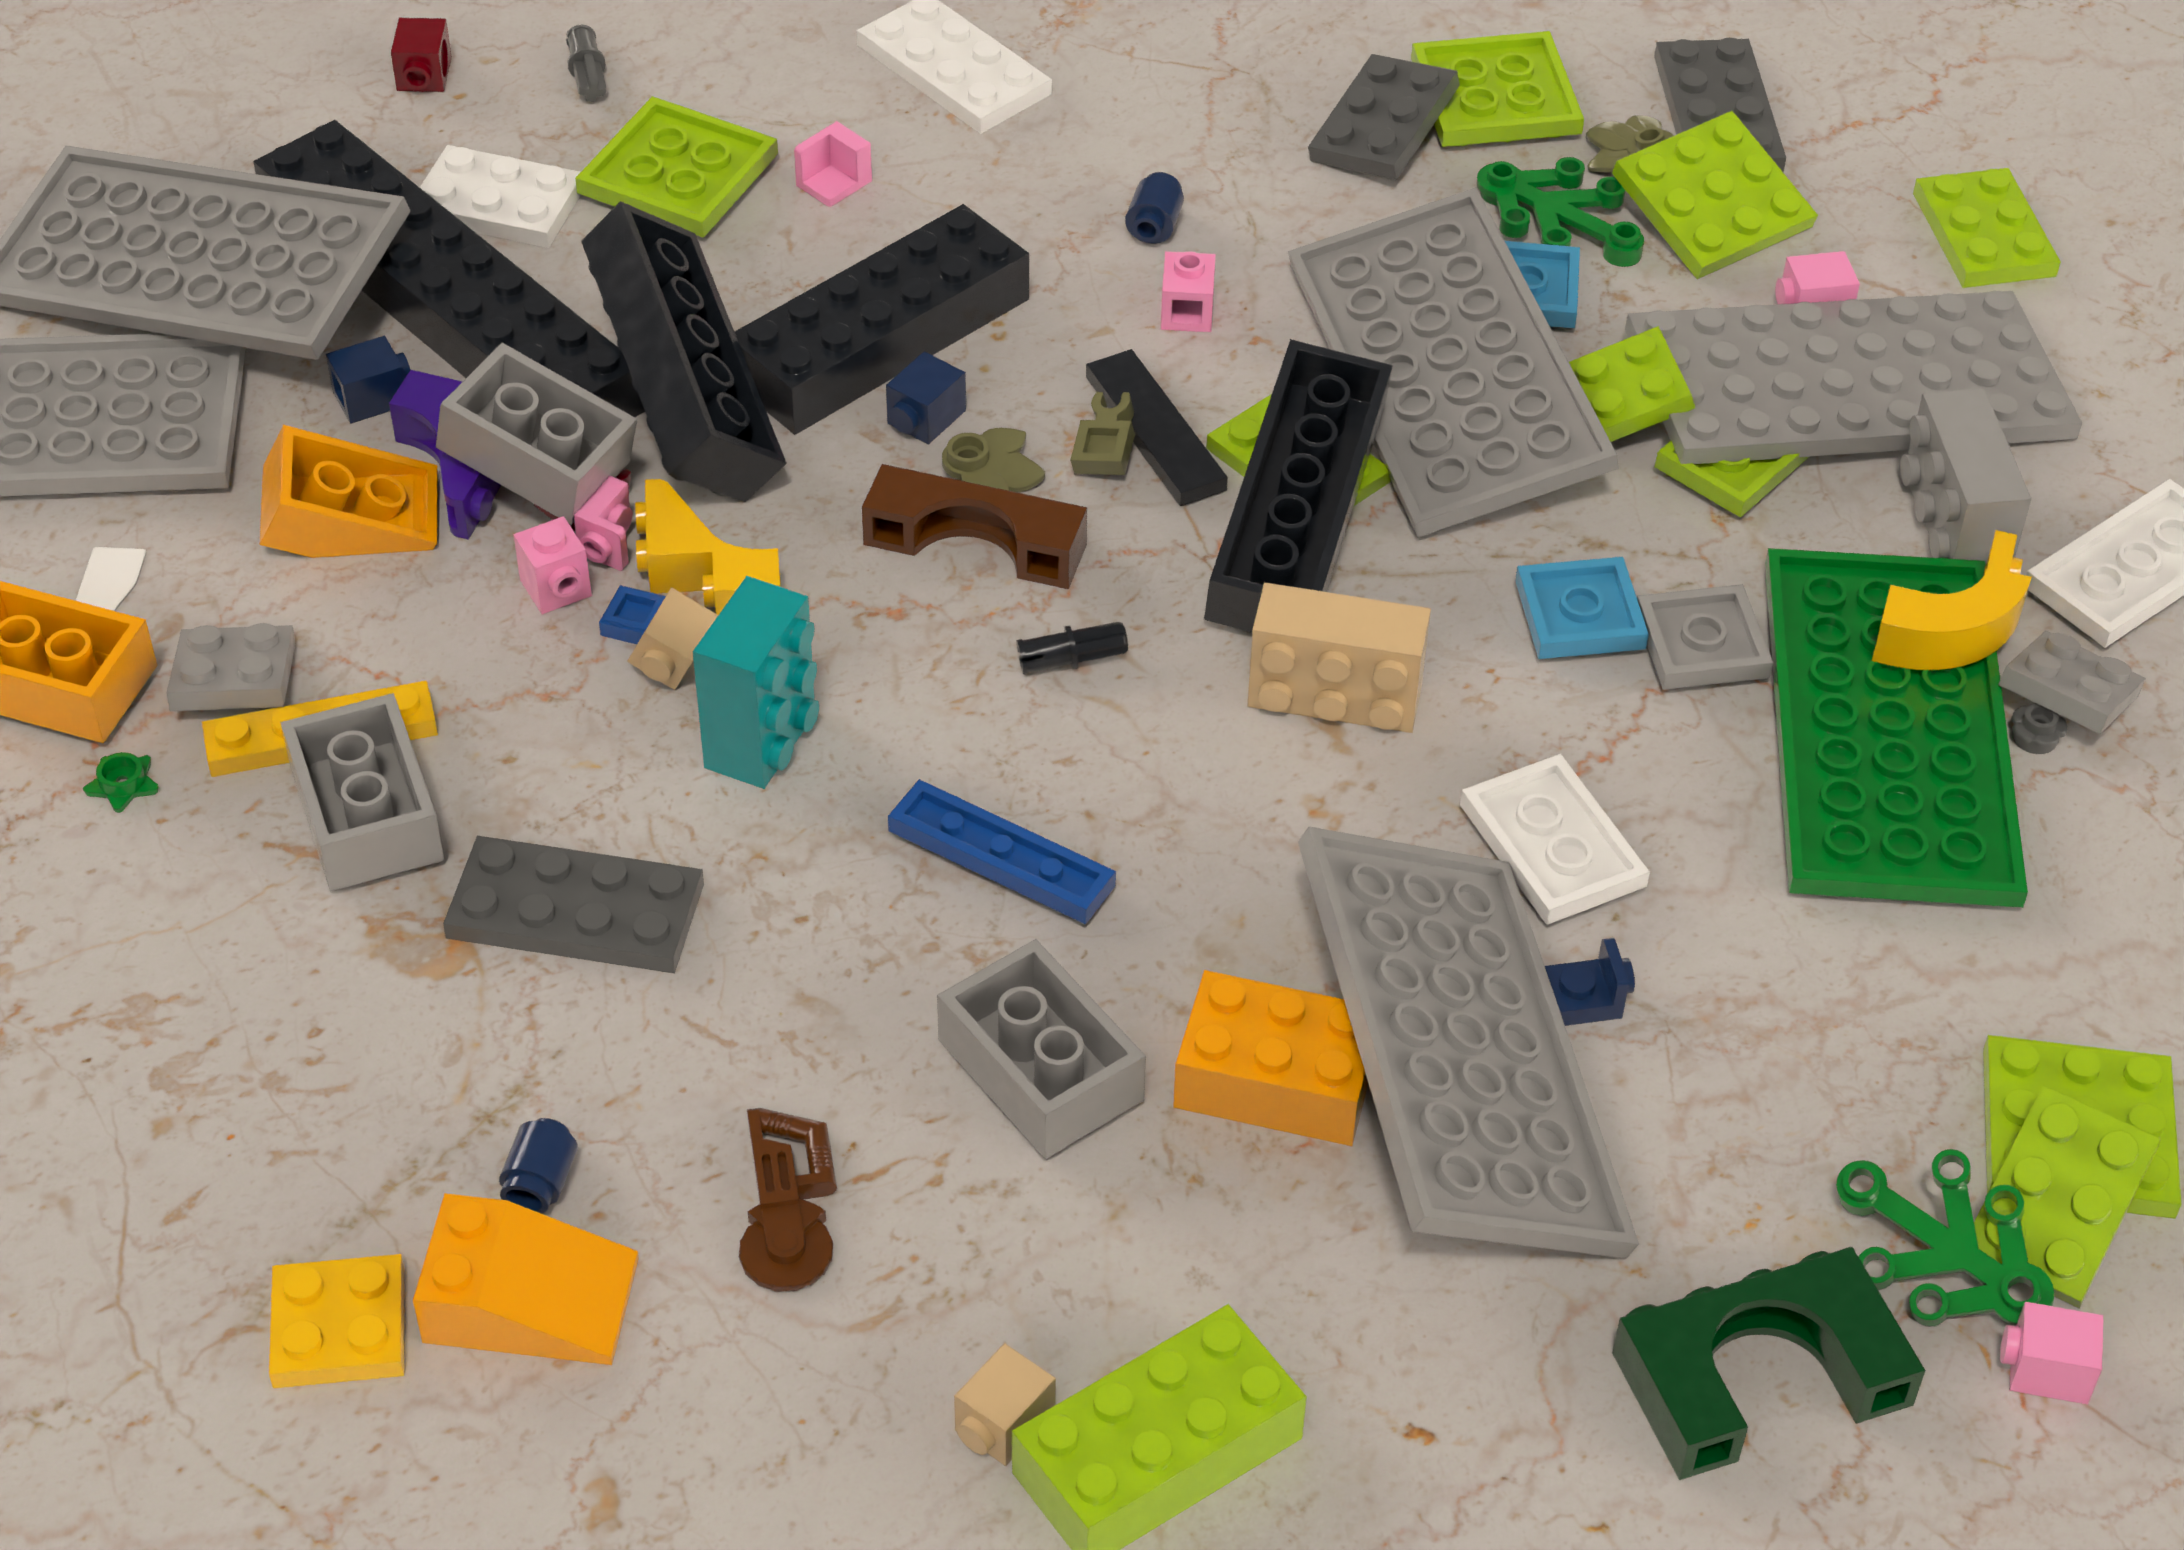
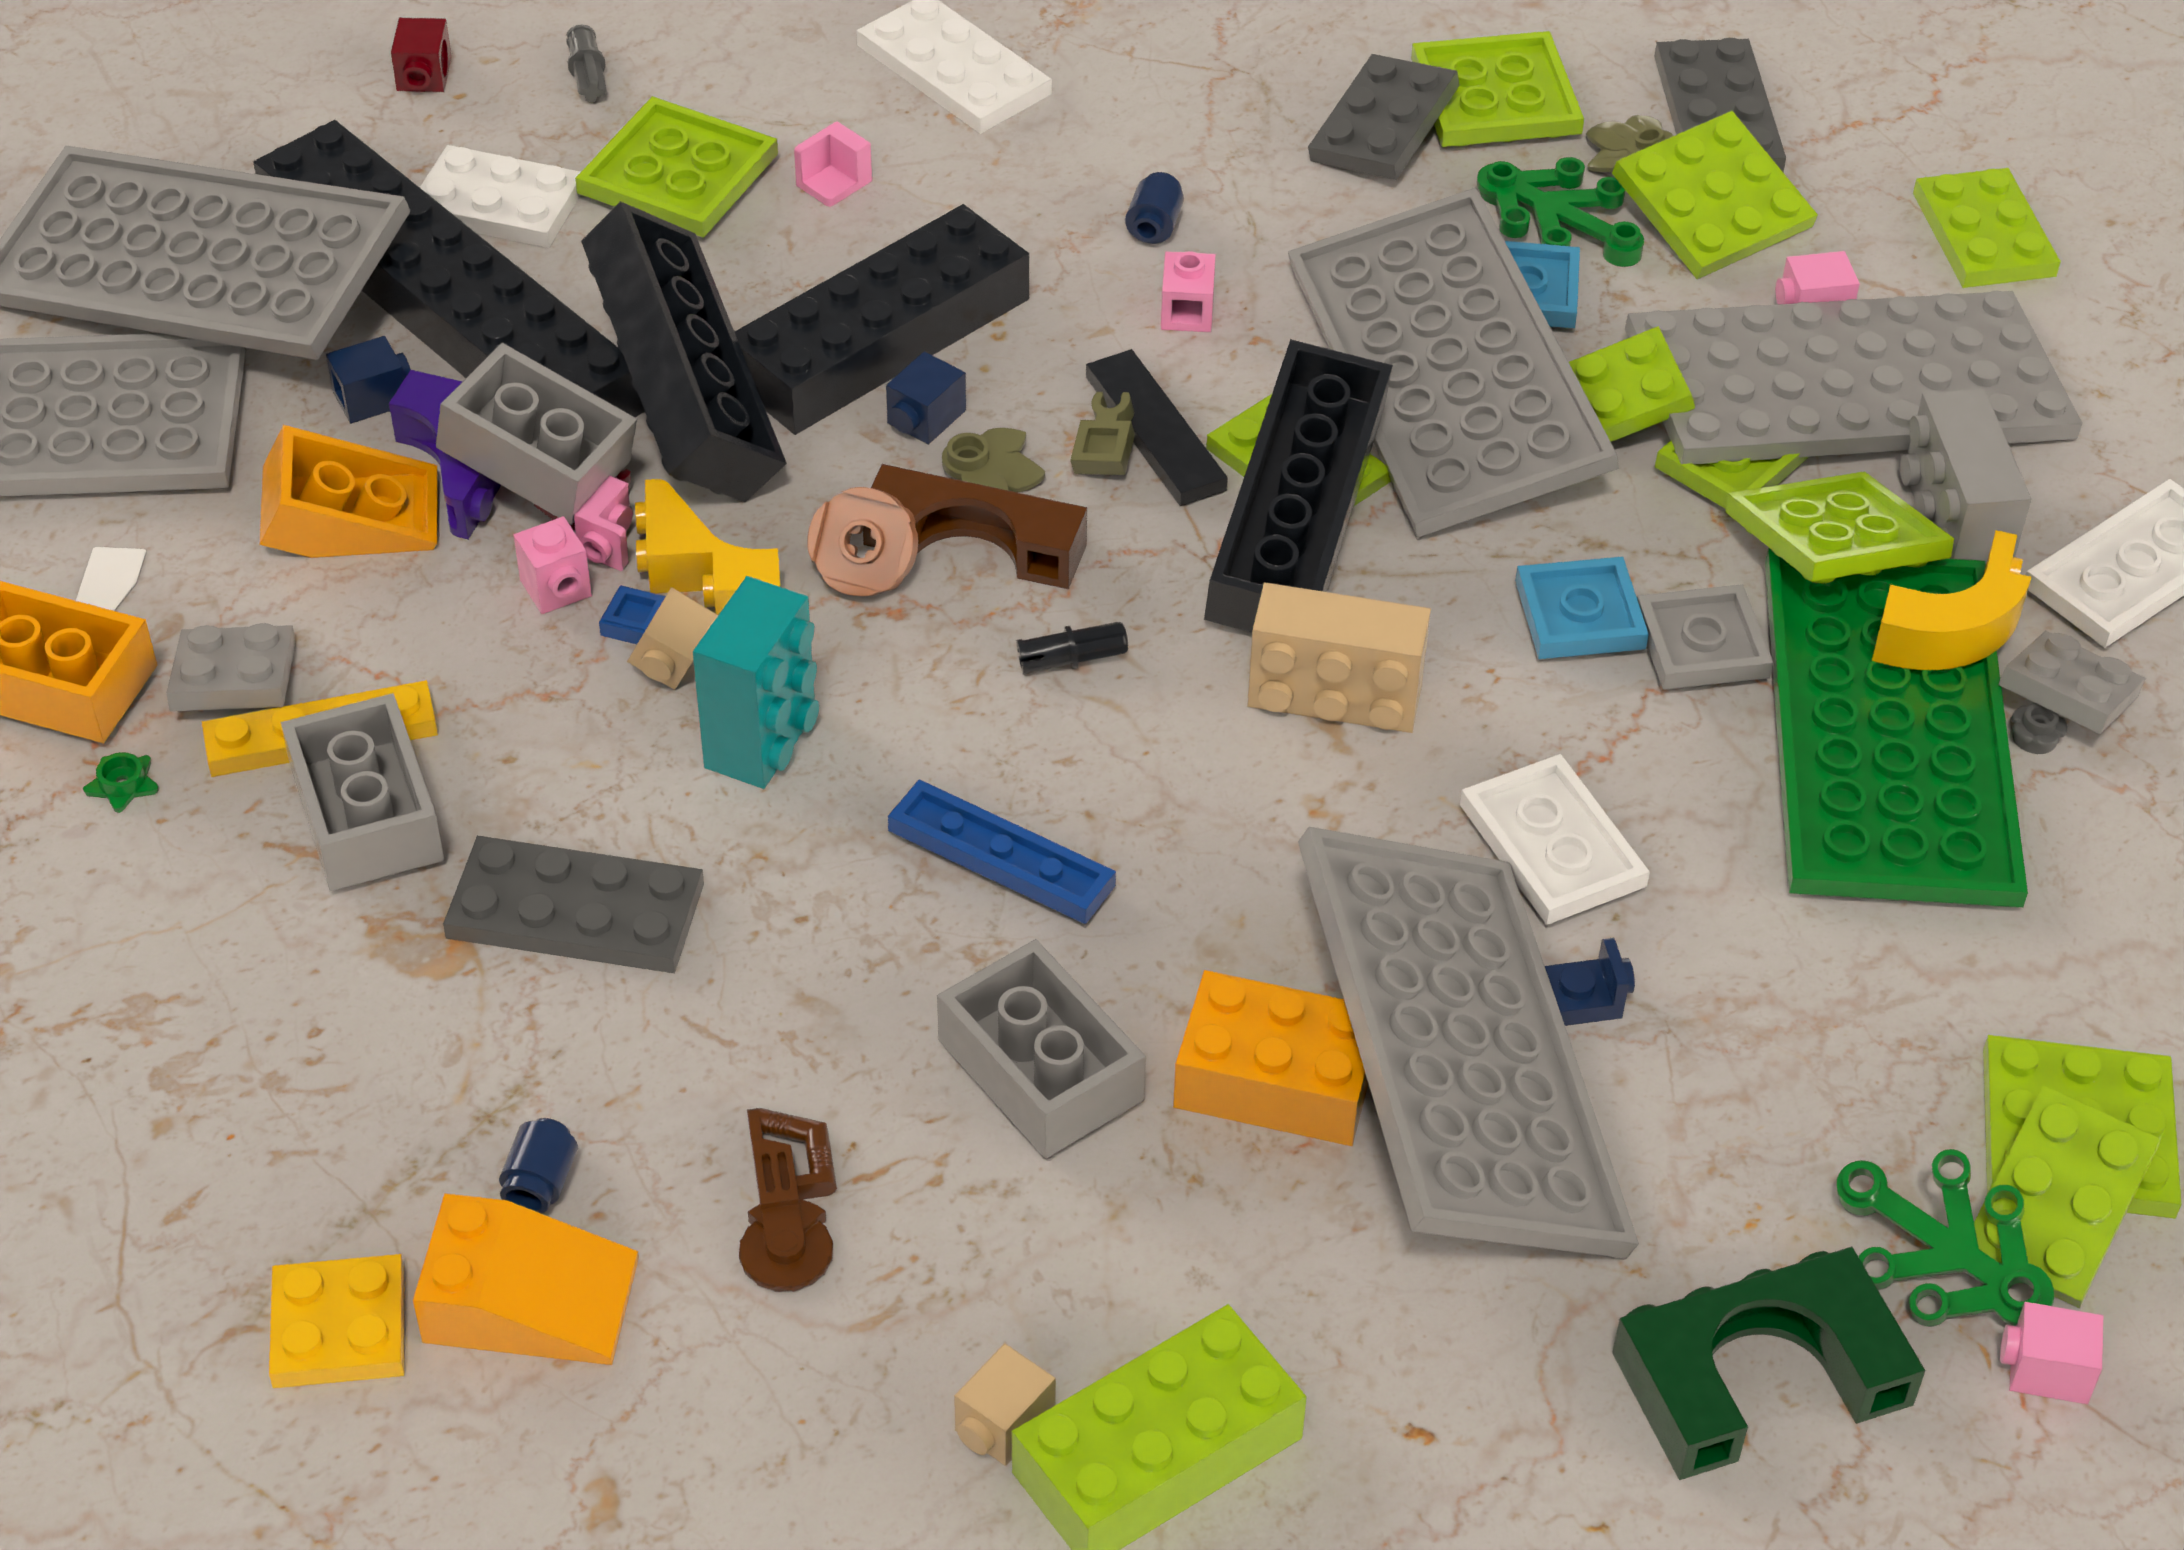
(847, 515): none -> nougat plate
(1839, 526): none -> lime plate

